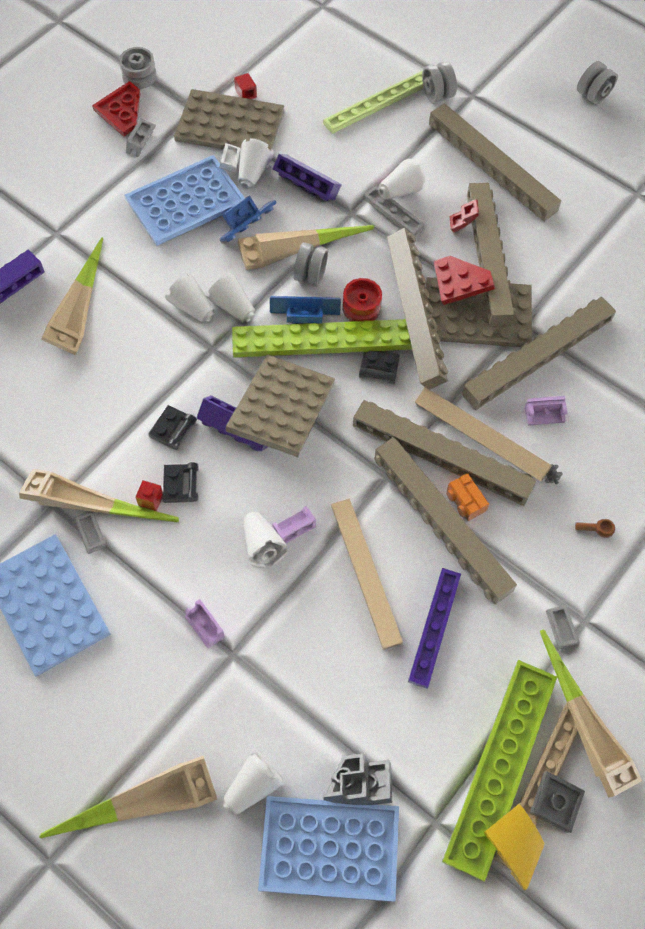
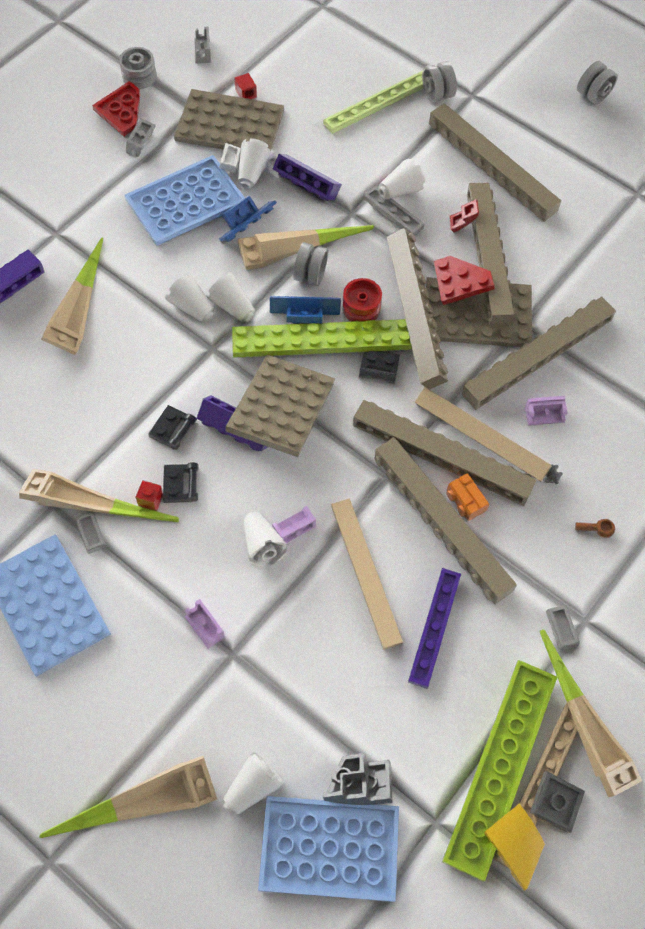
(202, 46): none -> light grey hinge

